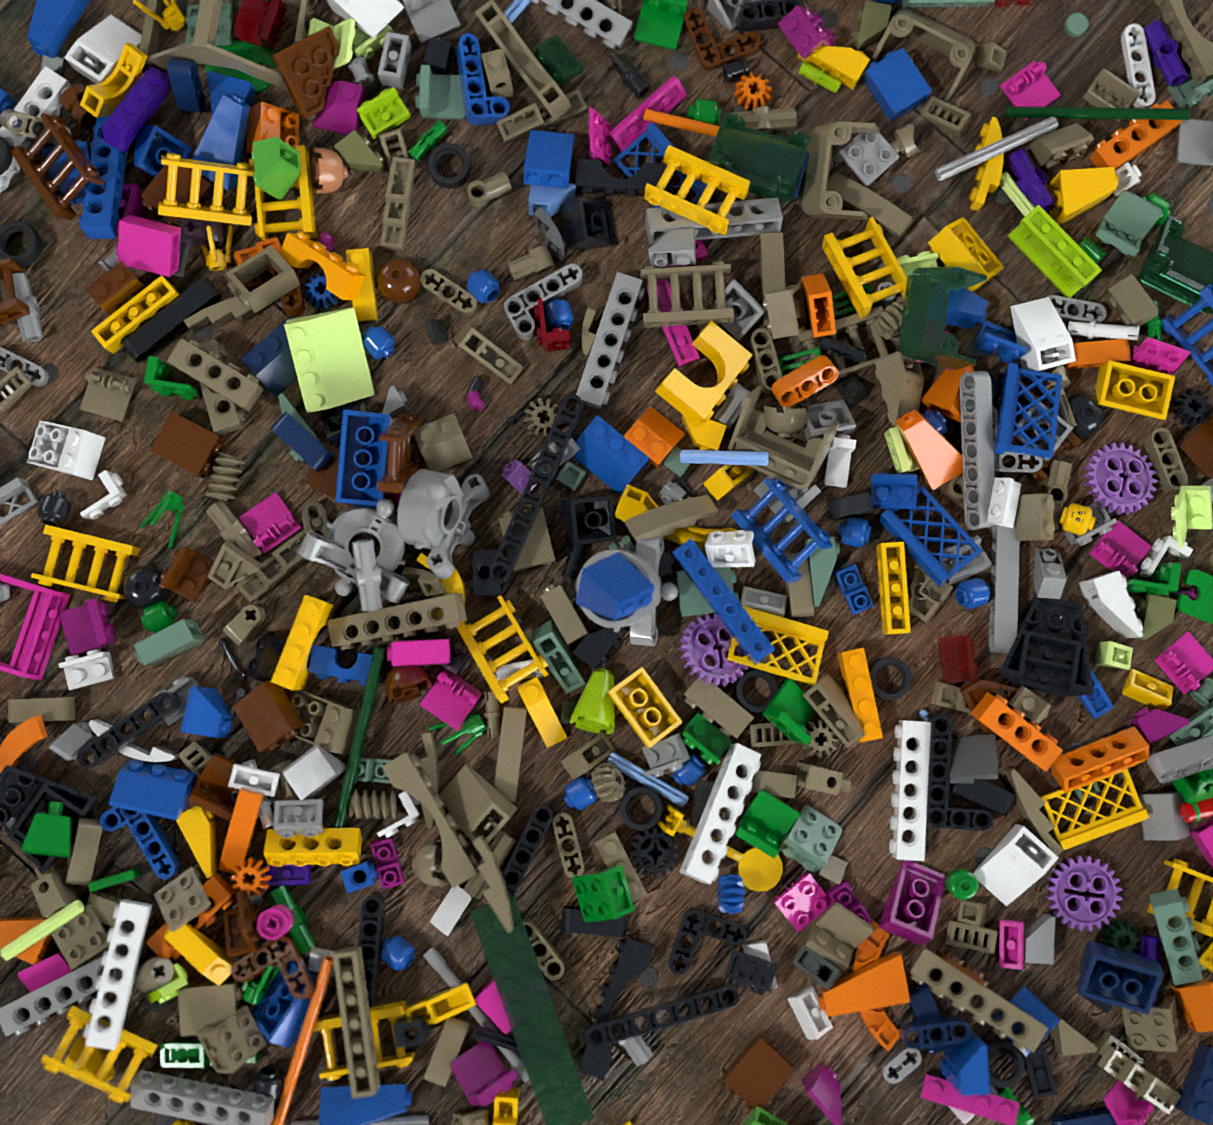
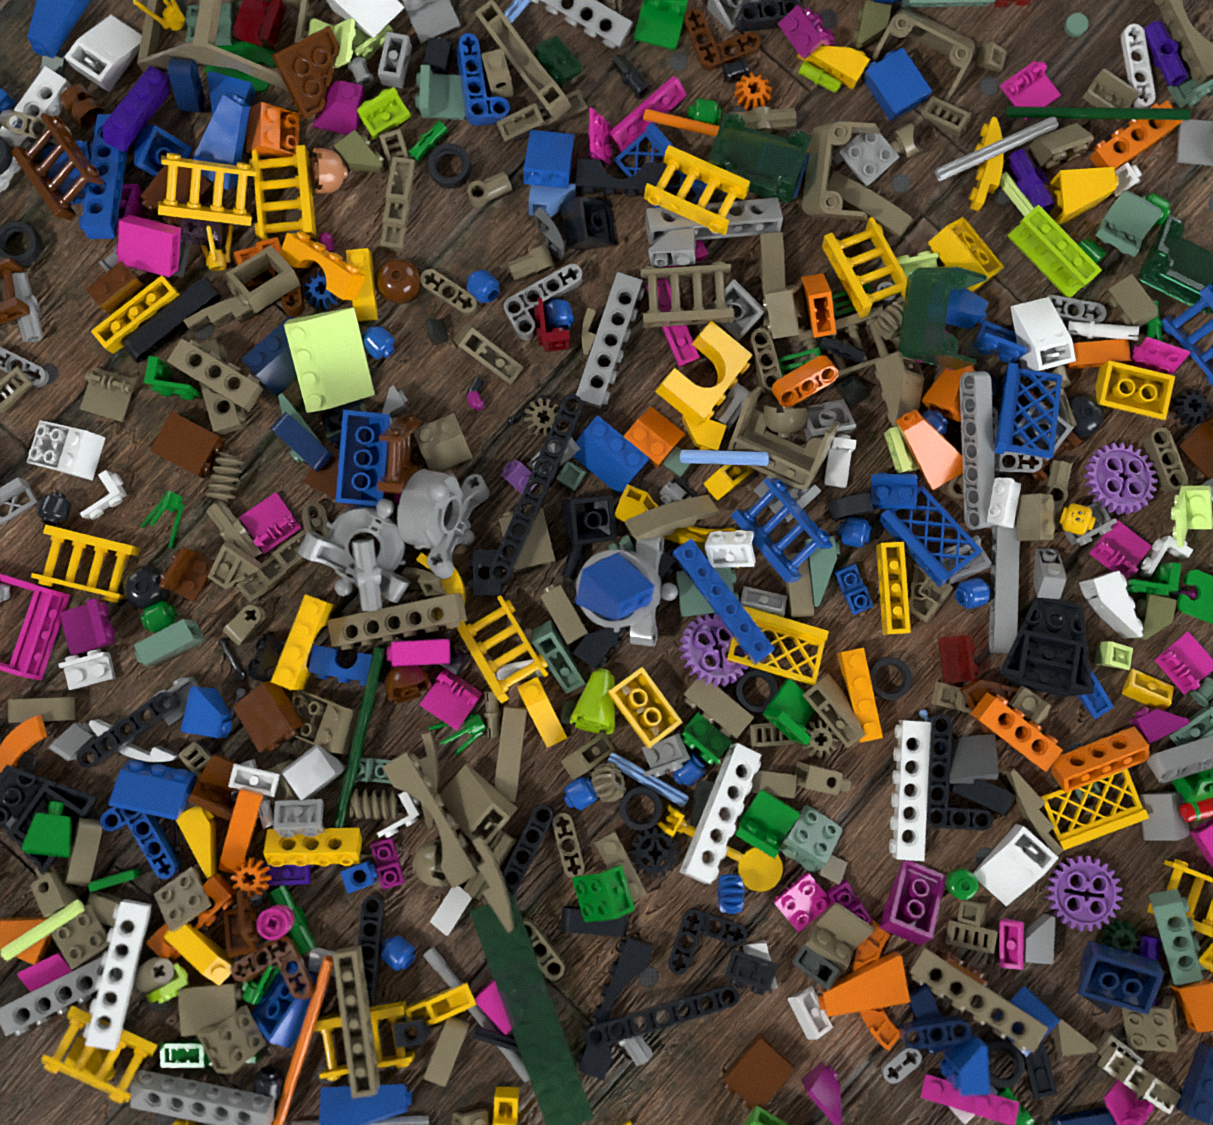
(106, 96): yellow arch -> none
(275, 166): bright green slope -> none
(482, 1074): magenta bracket -> none

